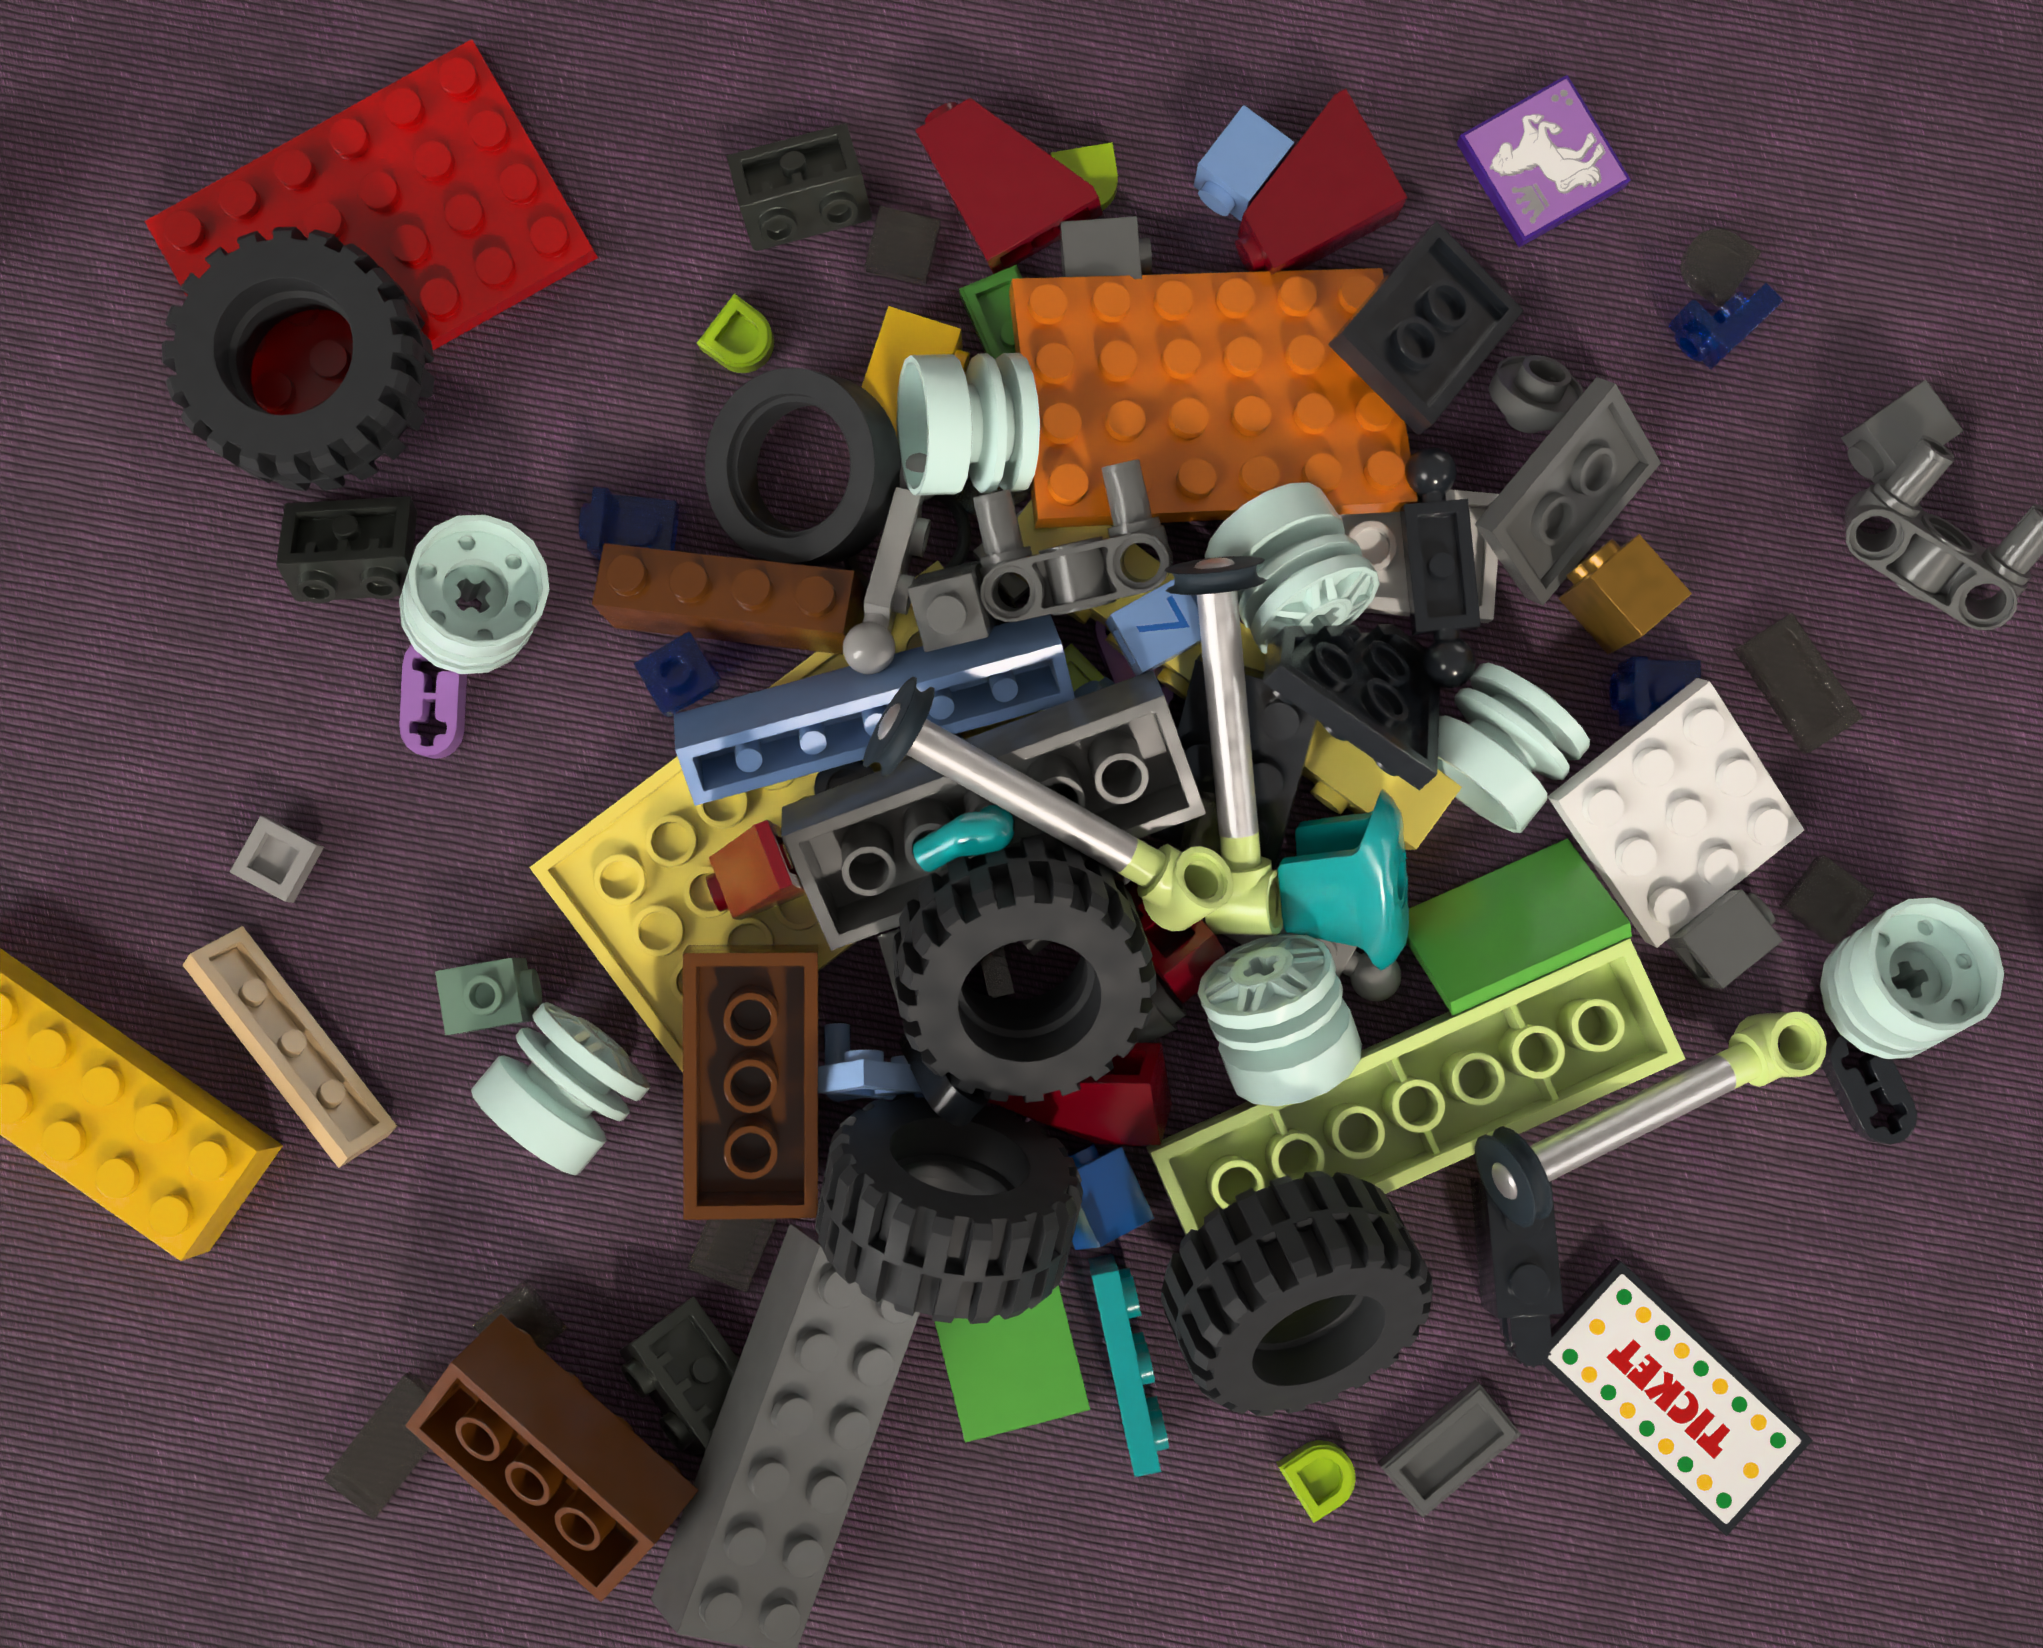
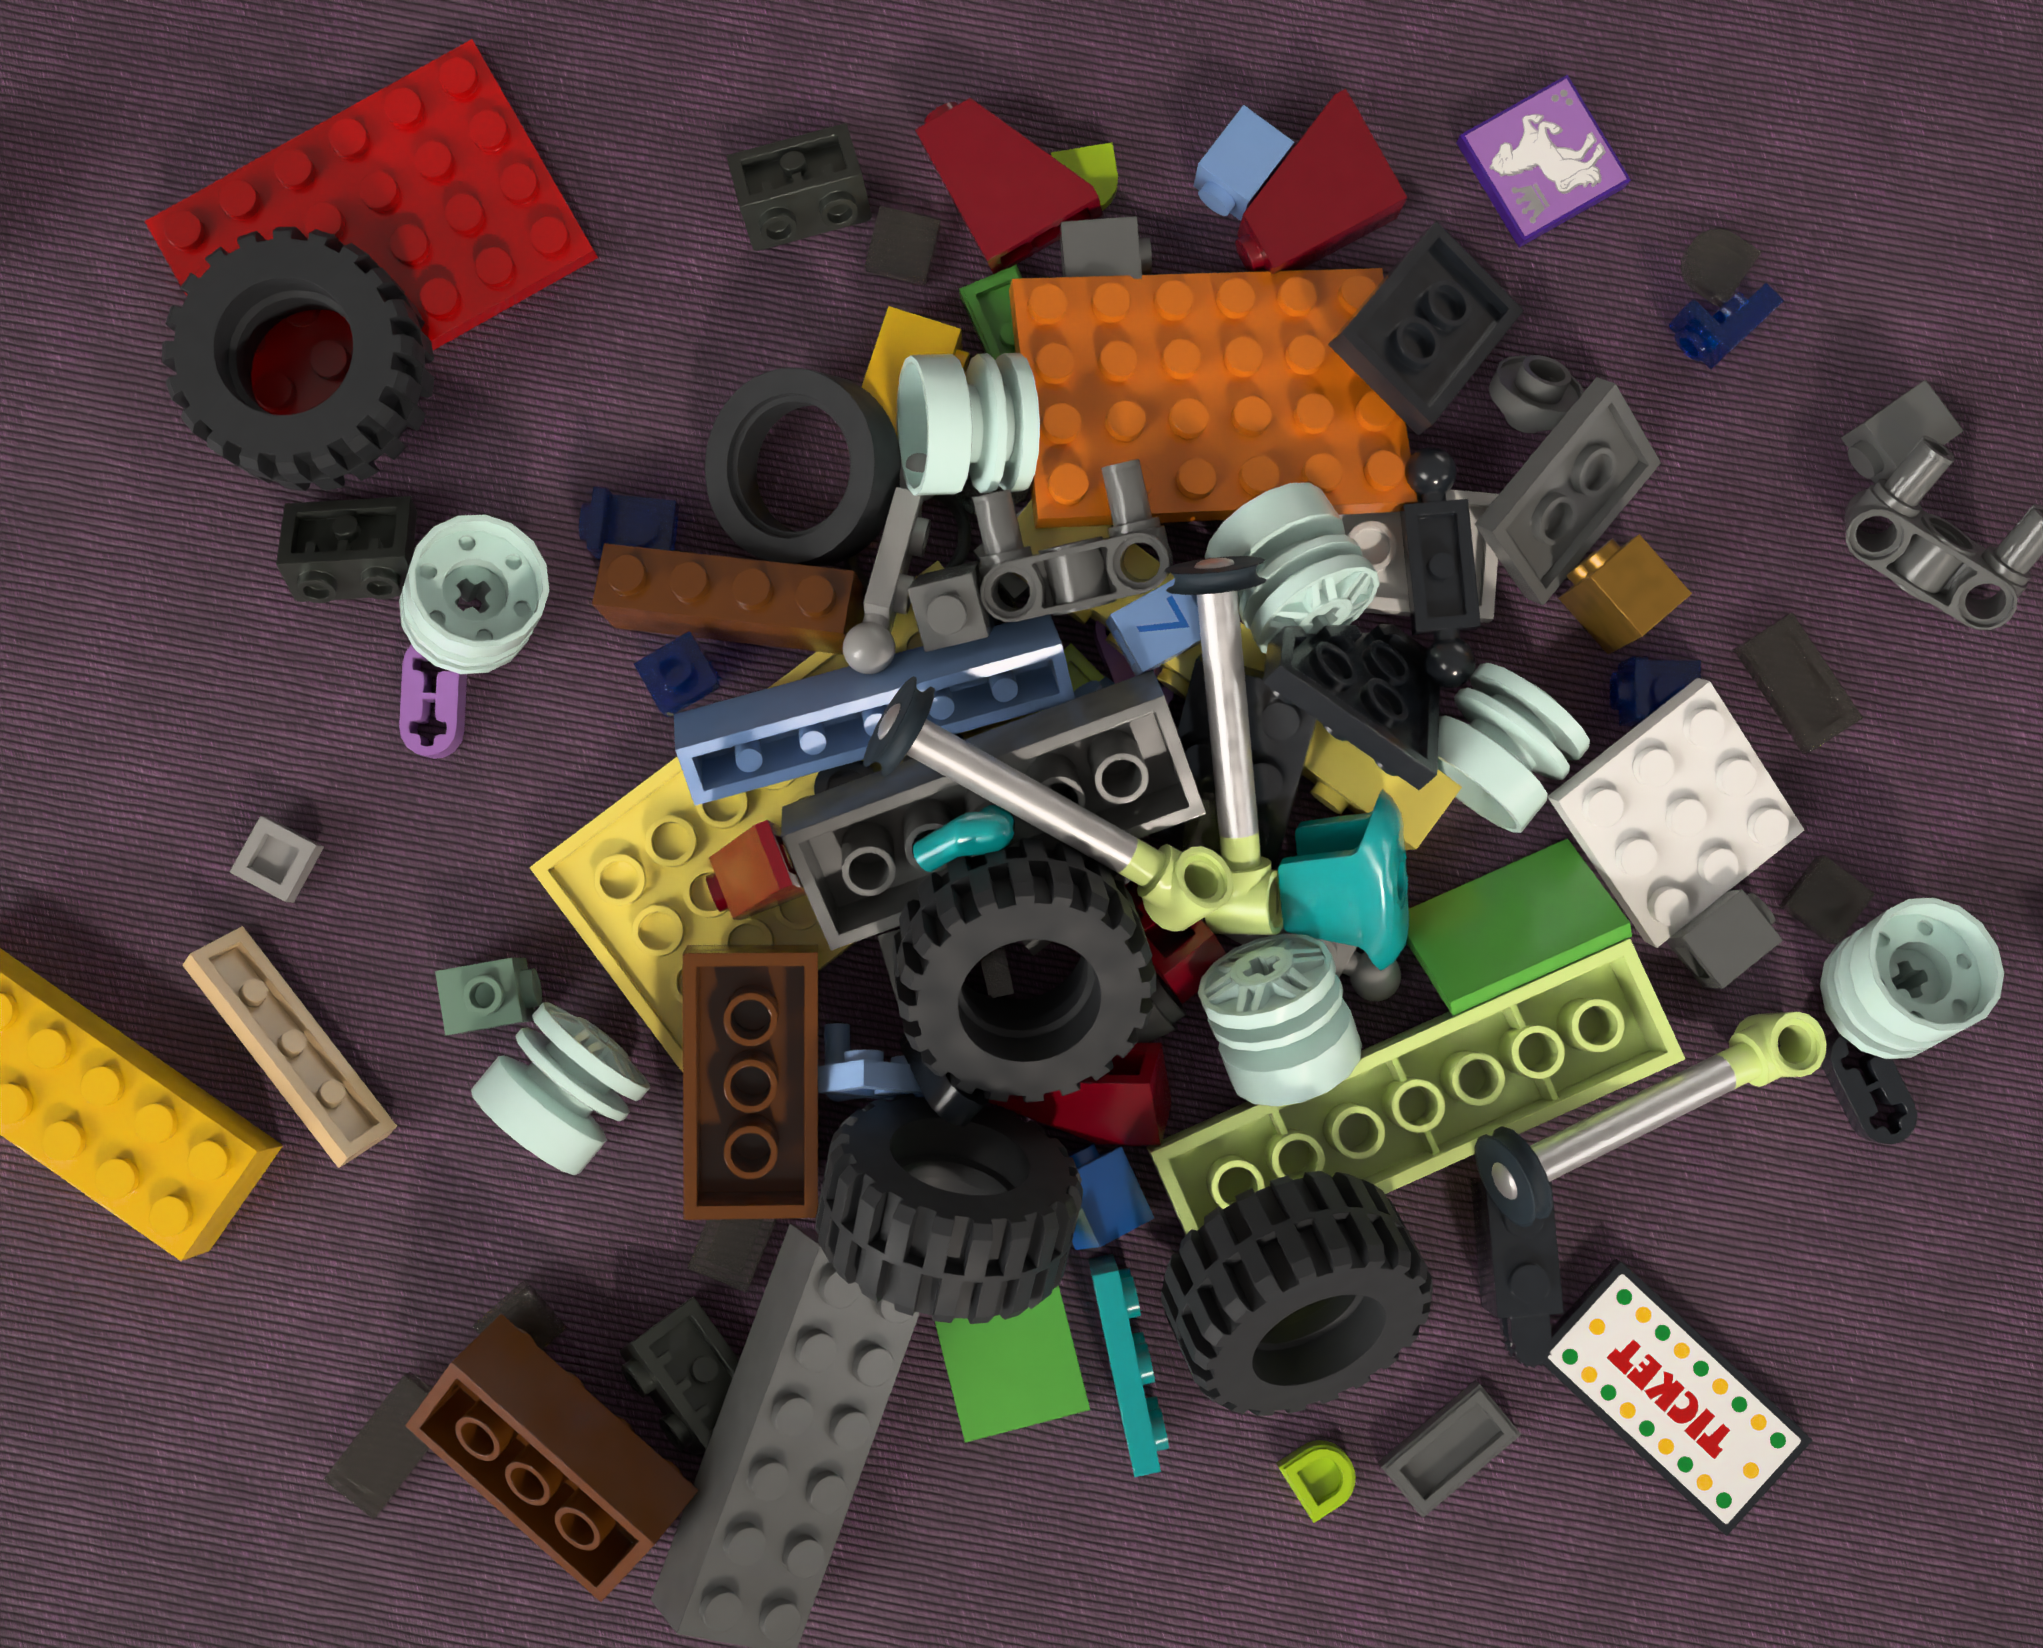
(738, 337): lime tile -> none

